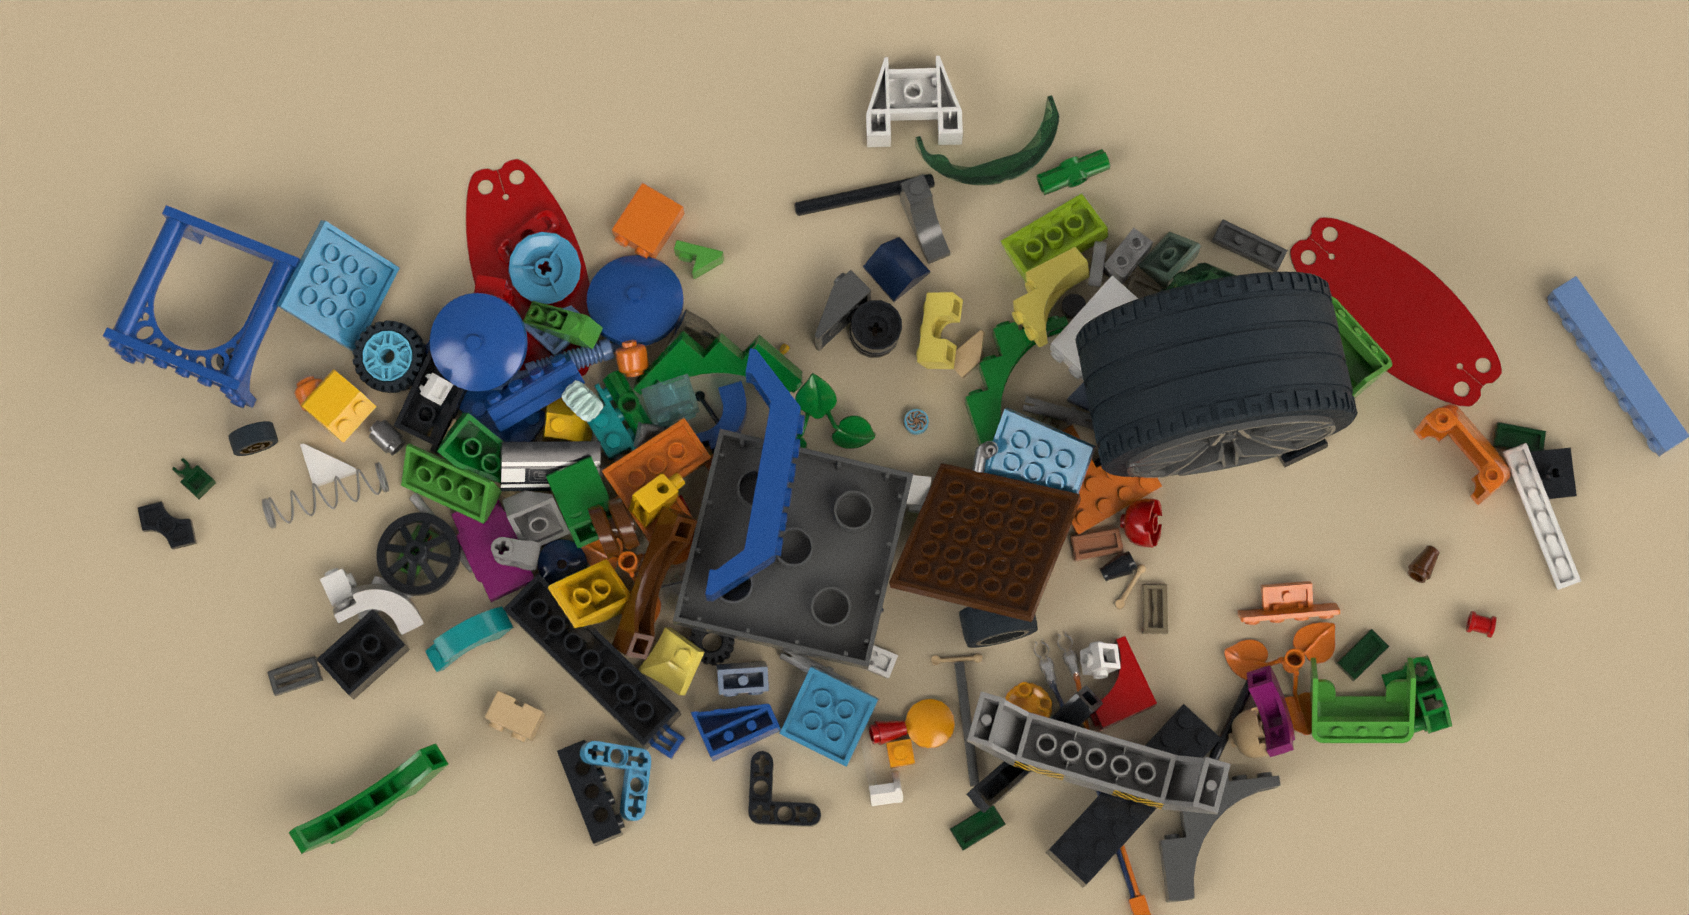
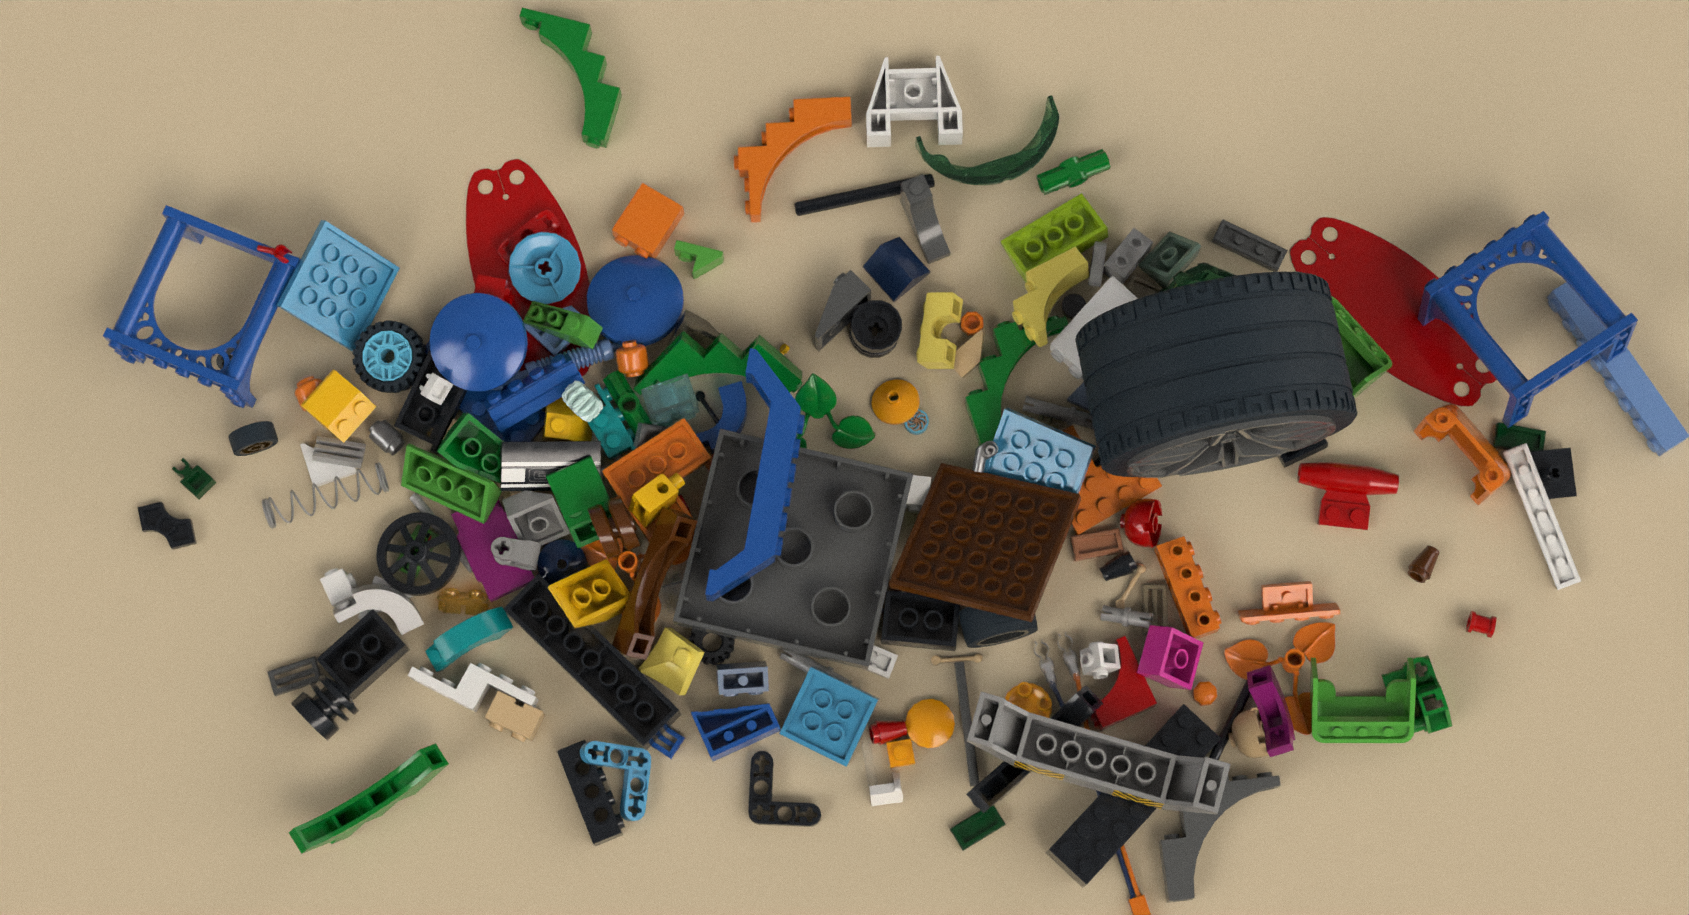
(278, 252): none -> red hand
(325, 706): none -> black wheel
(339, 450): none -> light grey tile
(454, 599): none -> clear yellow hinge
(473, 686): none -> white bracket
(571, 42): none -> green arch
(807, 120): none -> orange arch
(899, 410): none -> light orange dish
(919, 622): none -> black brick
(971, 323): none -> orange tile
(1126, 616): none -> light grey pin
(1170, 657): none -> dark pink brick
(1187, 588): none -> orange brick
(1204, 693): none -> orange tile
(1346, 491): none -> red plate
(1362, 655): dark green tile -> none
(1534, 234): none -> blue arch

